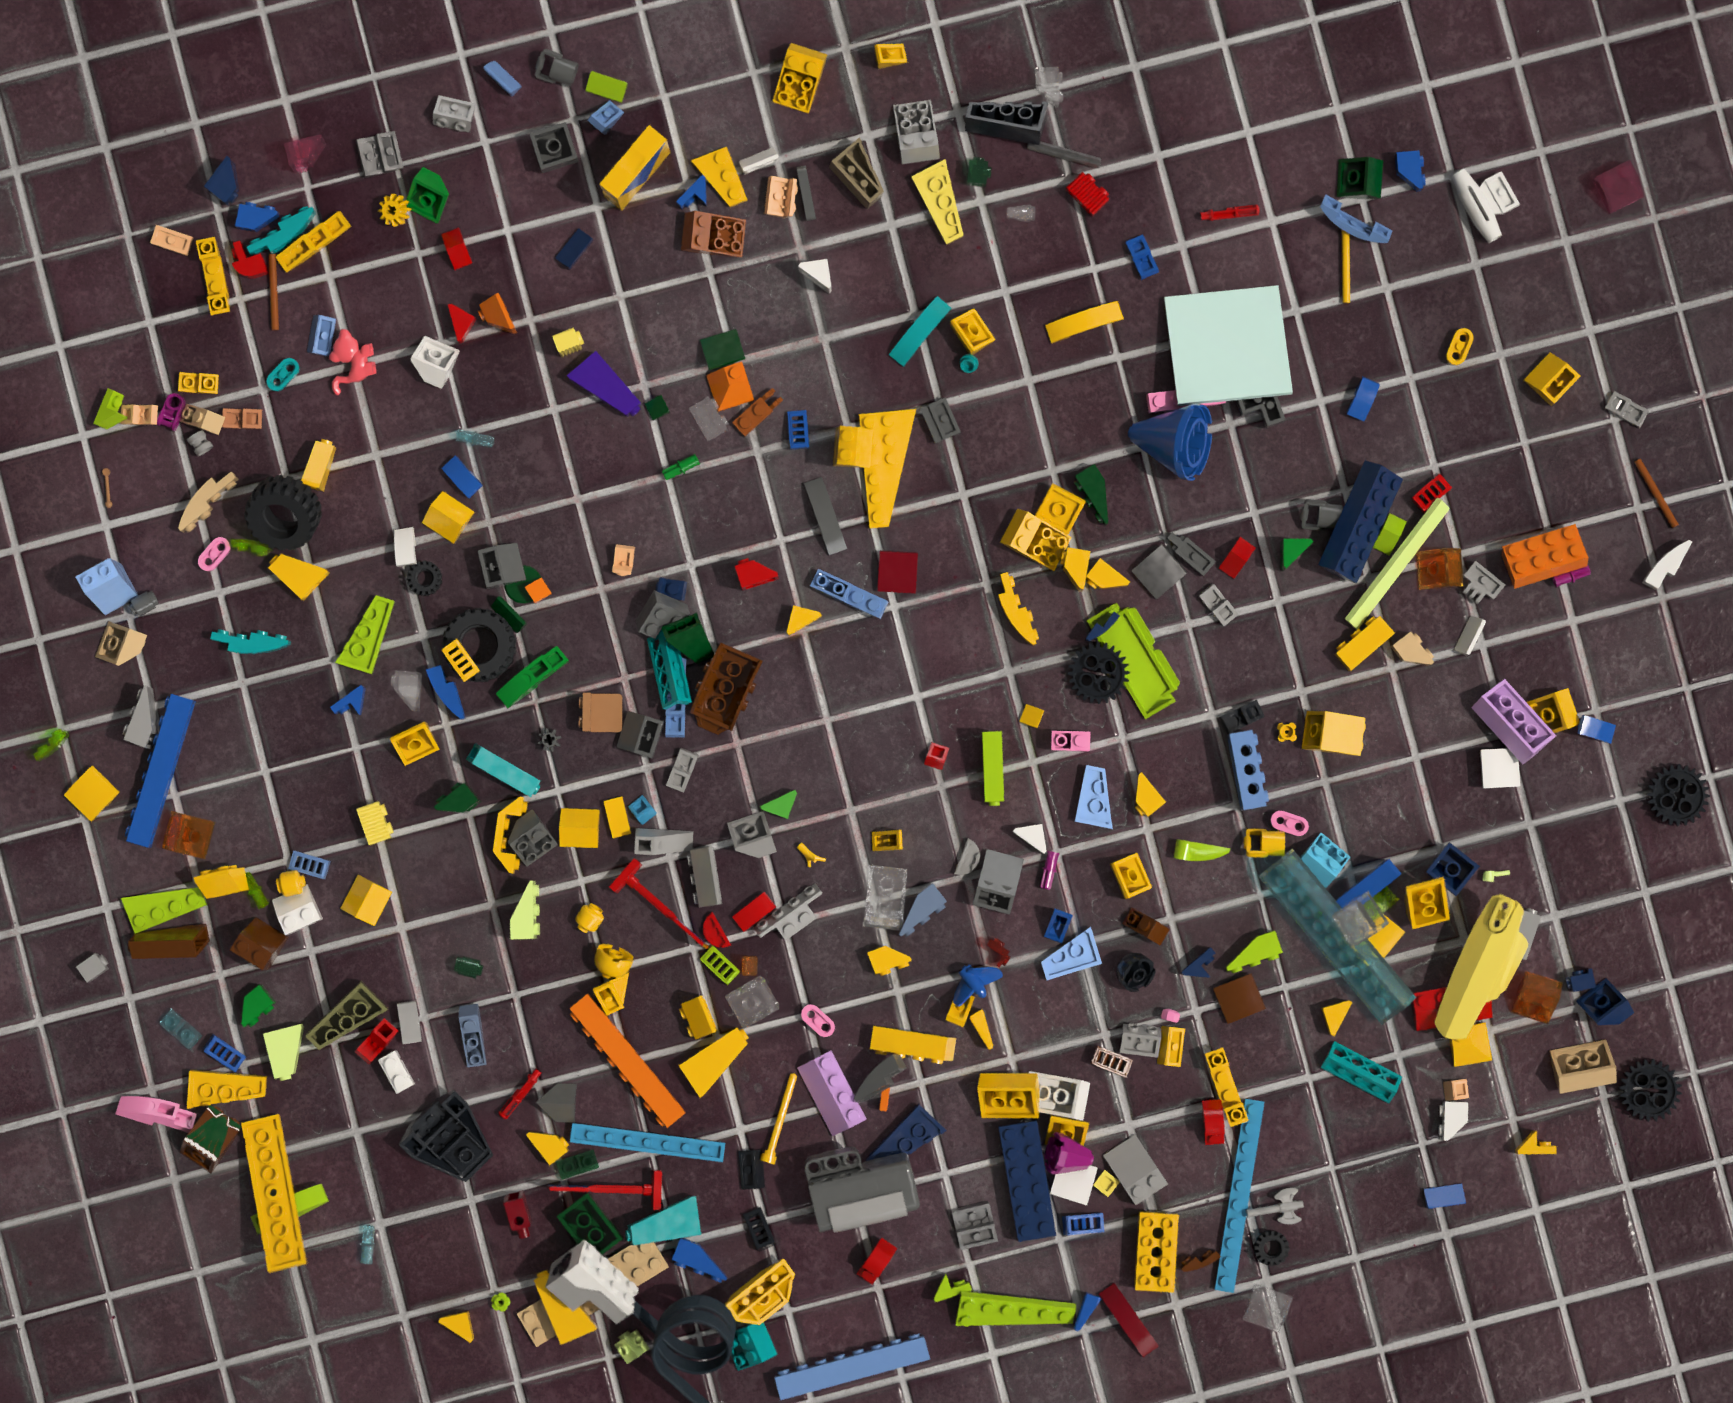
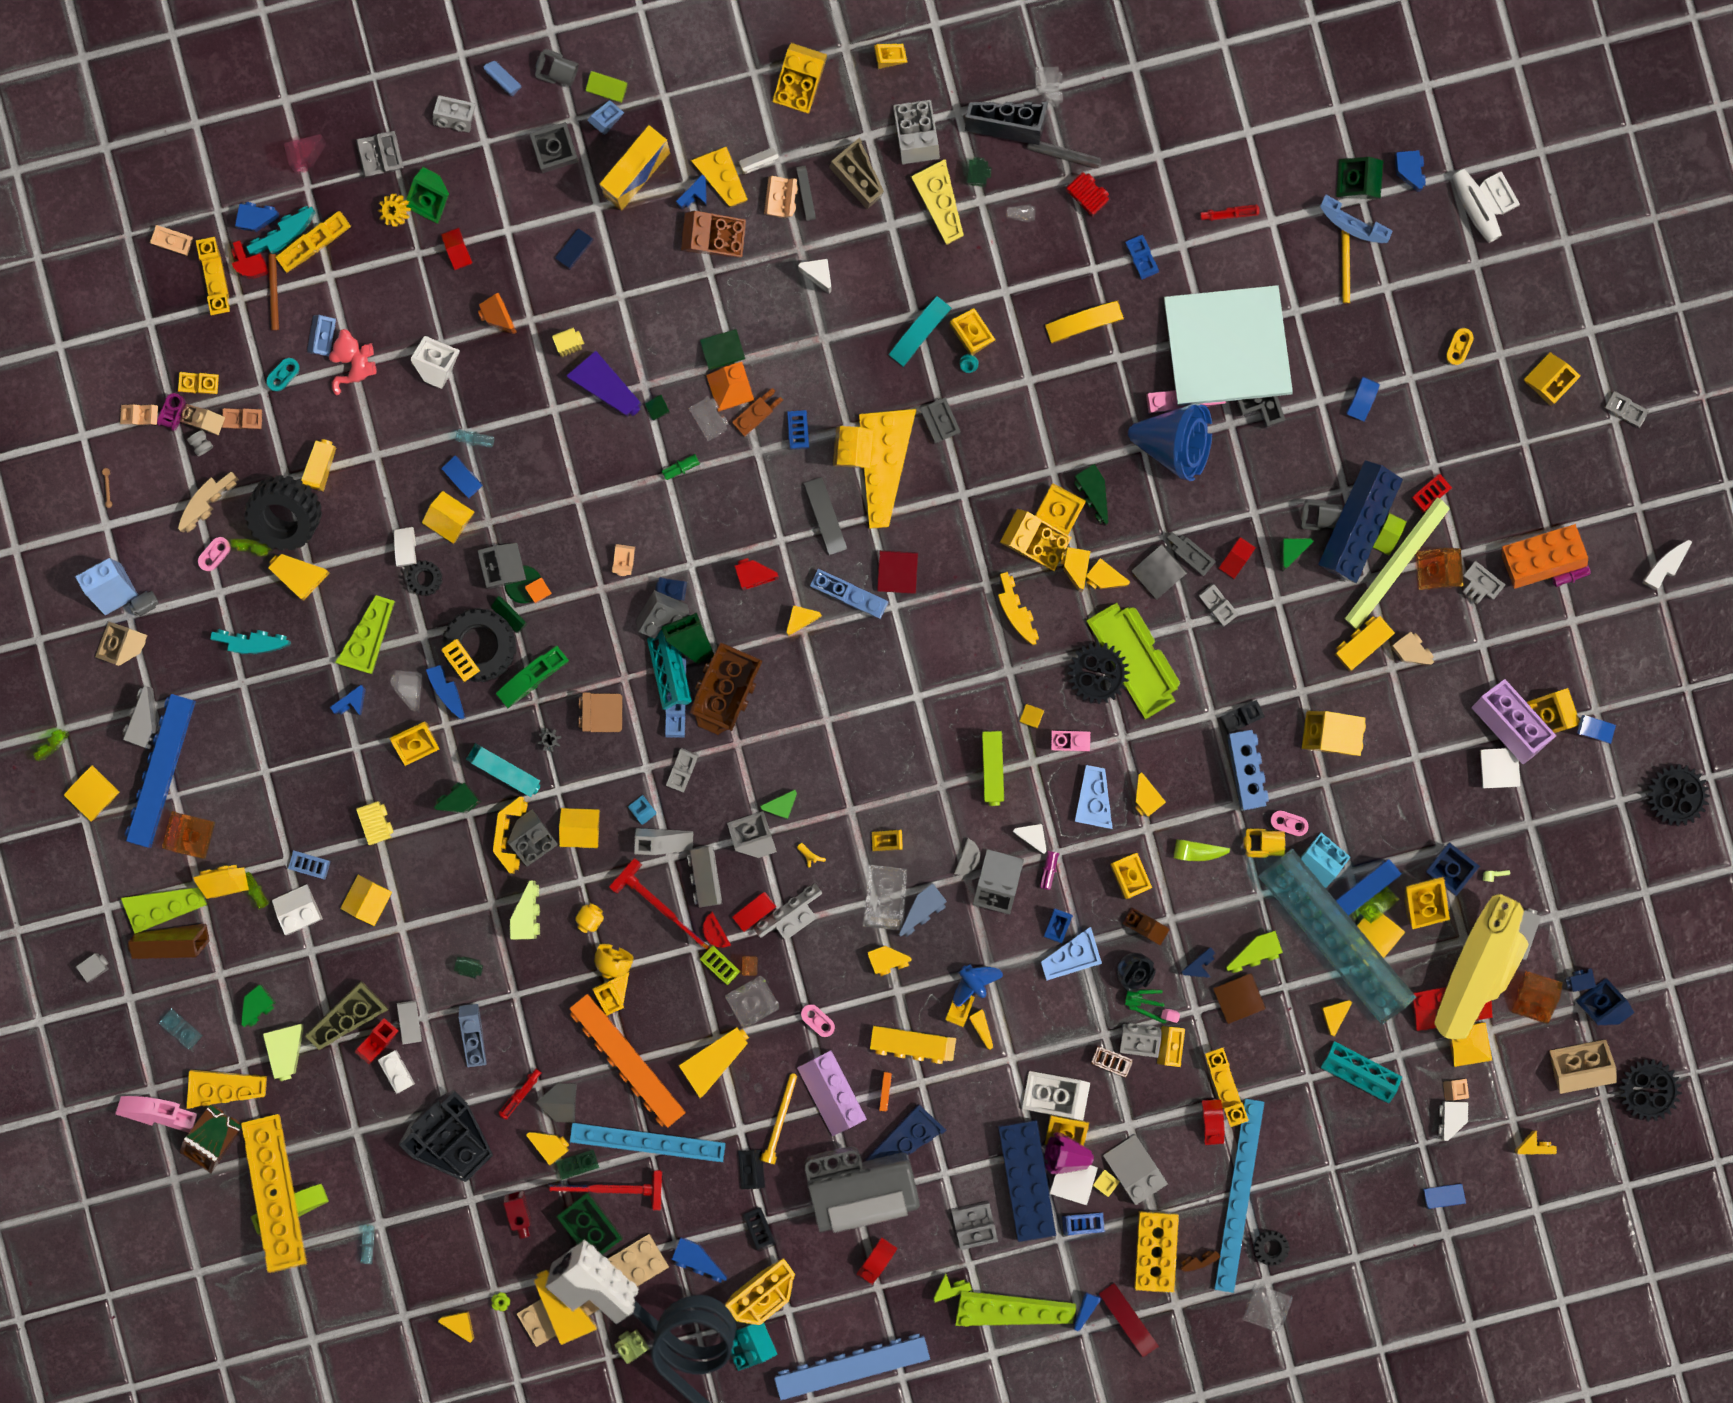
(108, 411): lime slope -> none
(209, 1045): blue slope -> none
(224, 182): dark blue slope -> none
(259, 944): reddish brown slope -> none
(290, 883): yellow head -> none
(461, 321): red slope -> none
(617, 817): yellow tile -> none
(640, 734): dark grey slope -> none
(669, 1223): teal slope -> none
(698, 1017): yellow slope -> none
(880, 1078): dark grey slope -> none
(936, 756): red slope -> none
(998, 946): clear red bracket -> none
(1009, 1095): yellow slope -> none
(1098, 630): dark blue slope -> none
(1134, 999): none -> green plant
(1286, 1207): light grey piece -> none
(1289, 727): yellow plate -> none
(1360, 919): clear slope -> none
(1469, 635): white slope -> none
(1619, 186): clear pink slope -> none
(1656, 493): dark orange bar -> none

